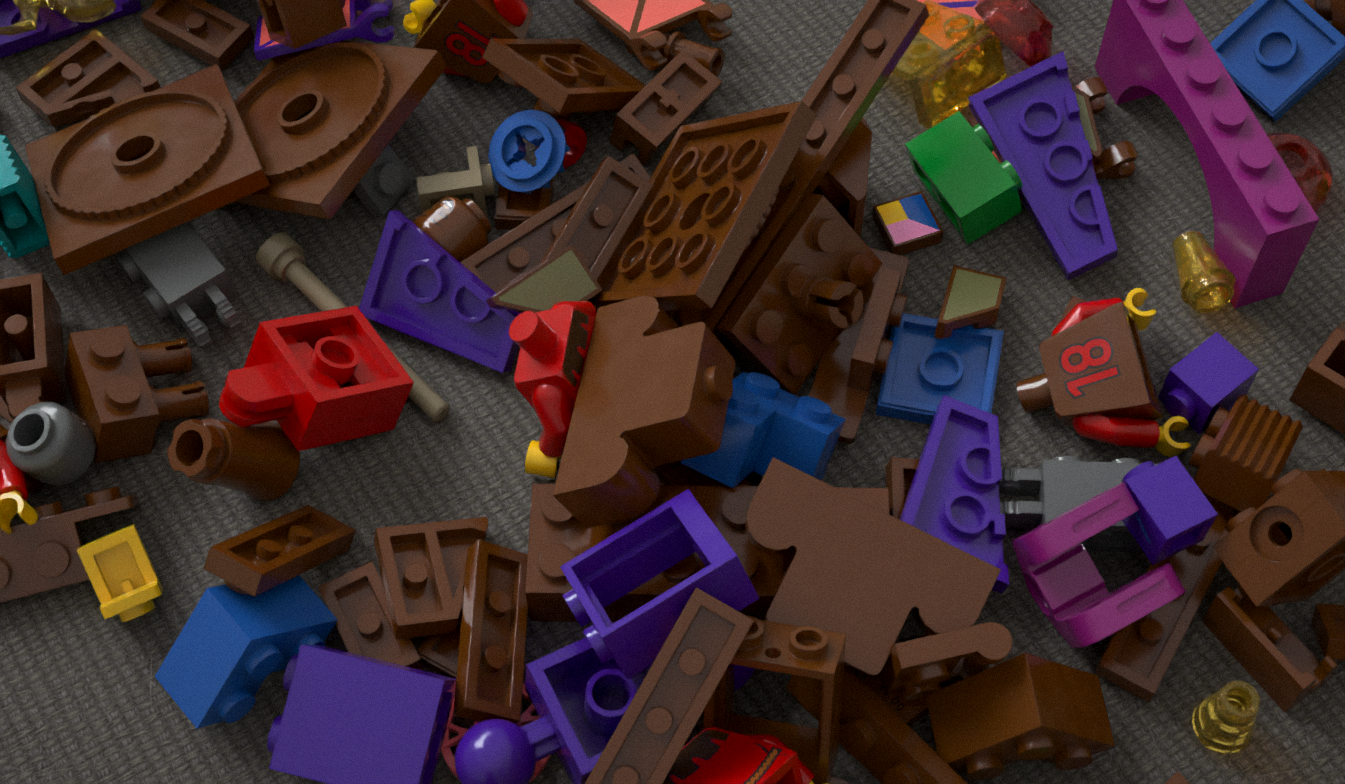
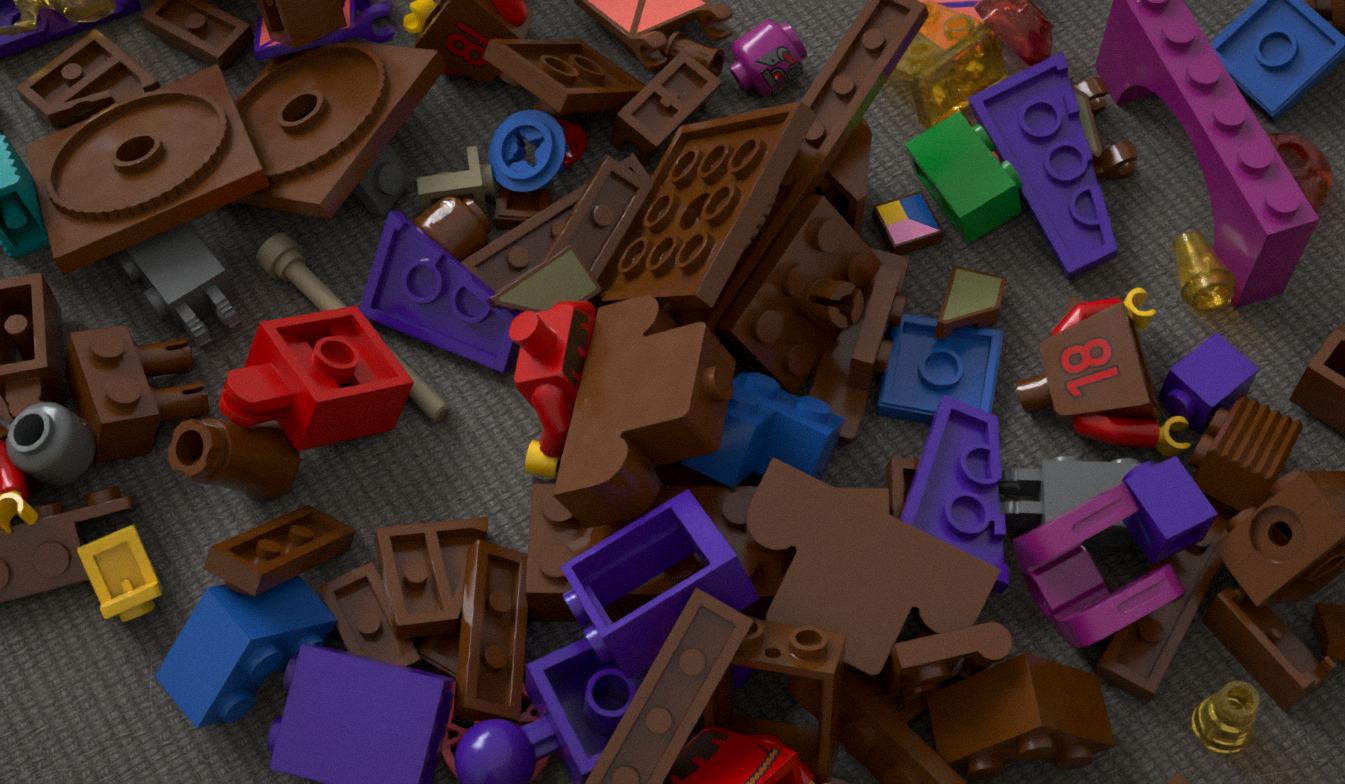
(767, 58): none -> magenta head

